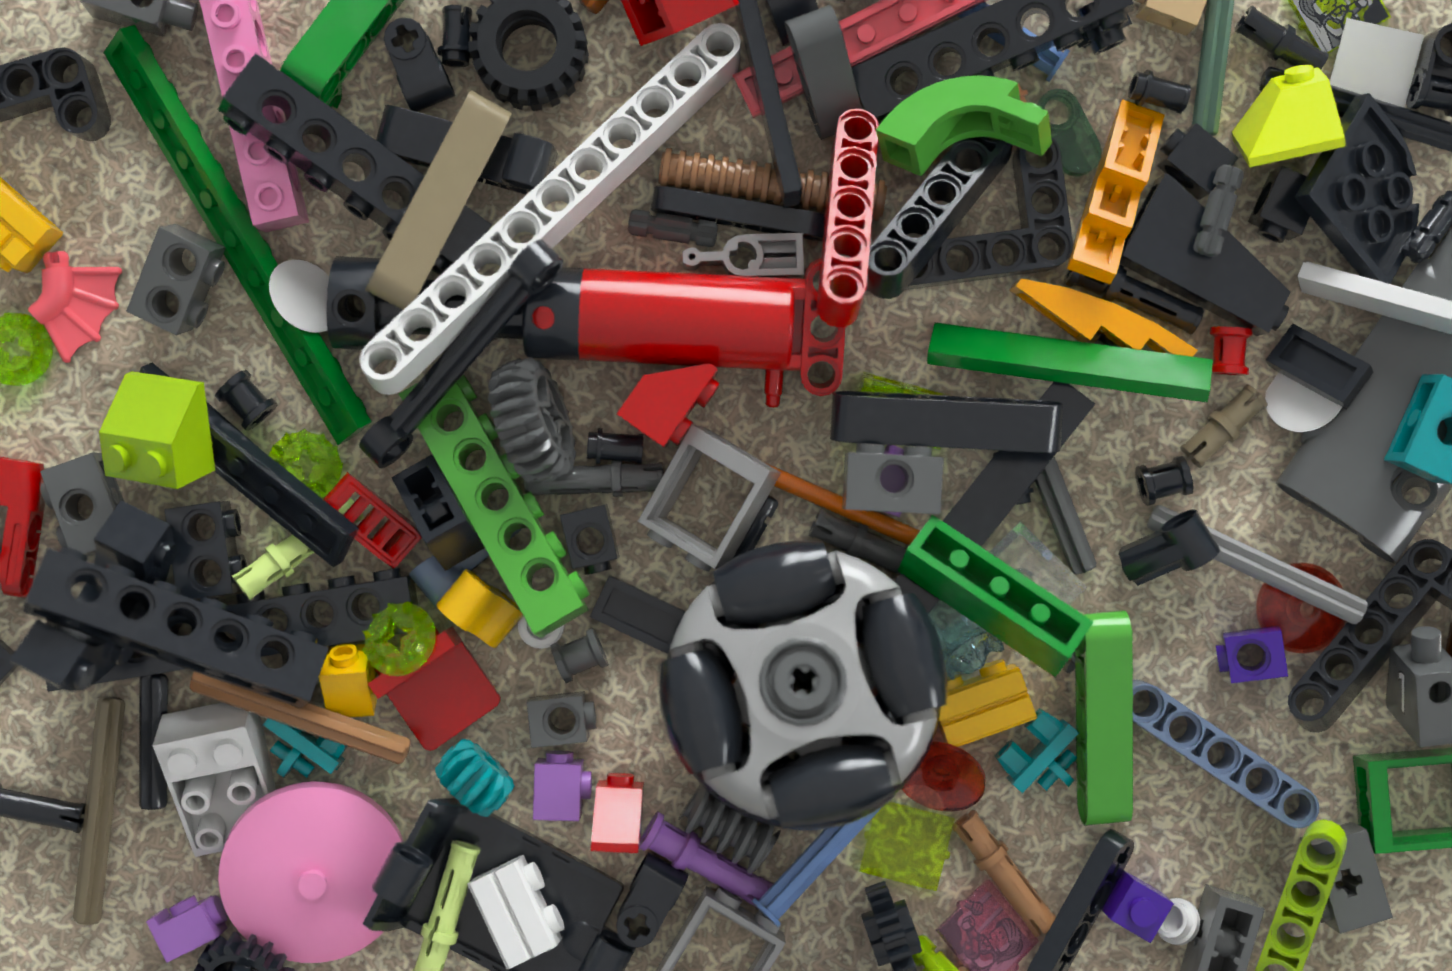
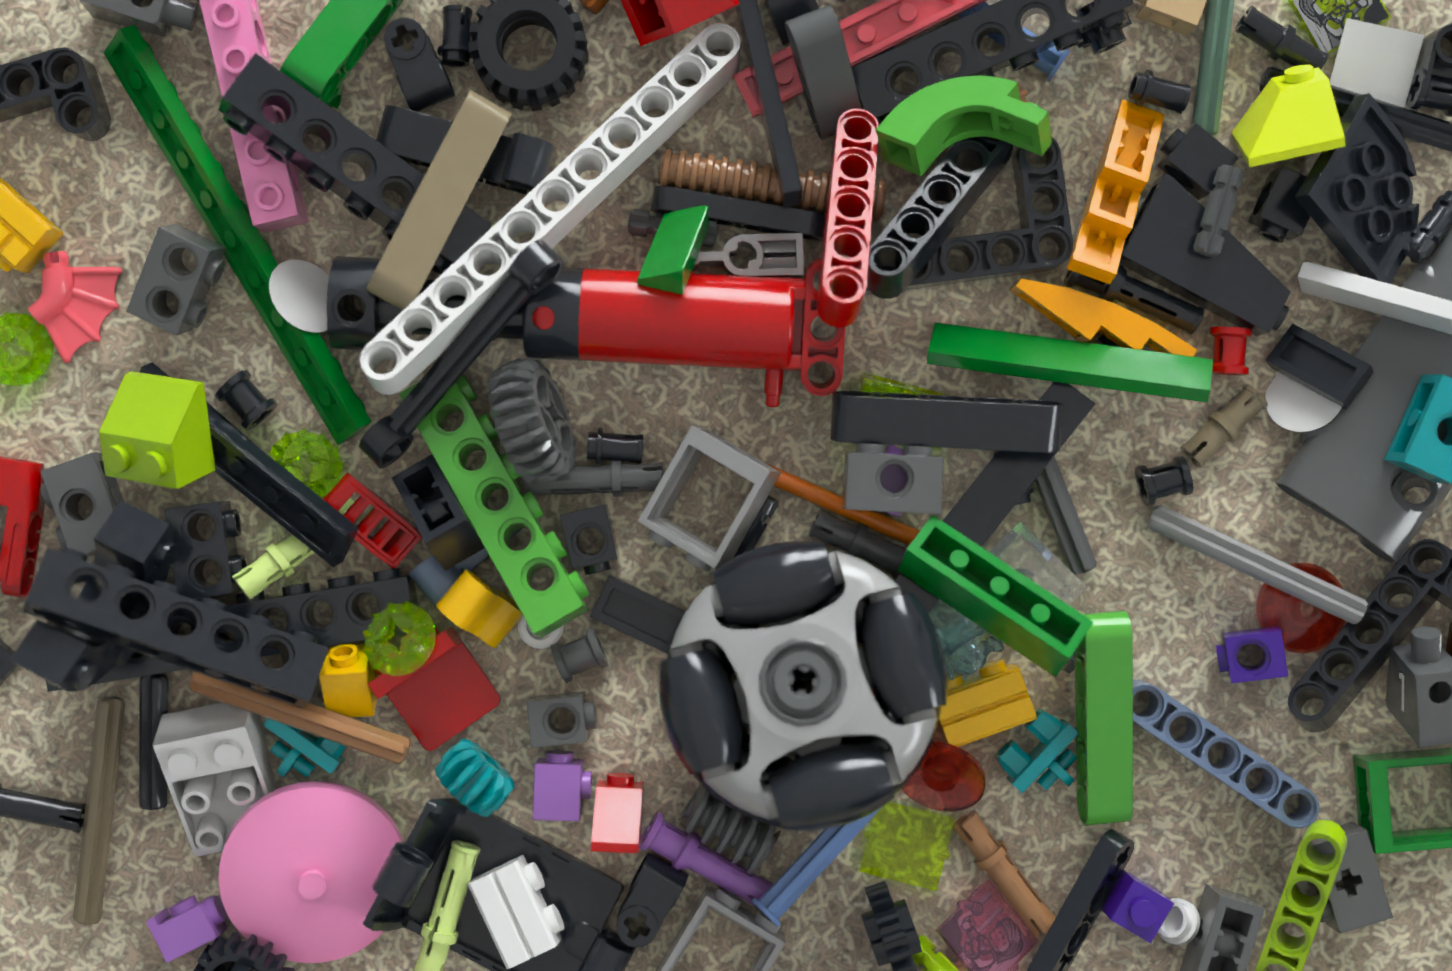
(665, 400): red slope -> none
(675, 249): none -> green slope
(1075, 137): clear green piece -> none
(1179, 543): black piece -> none

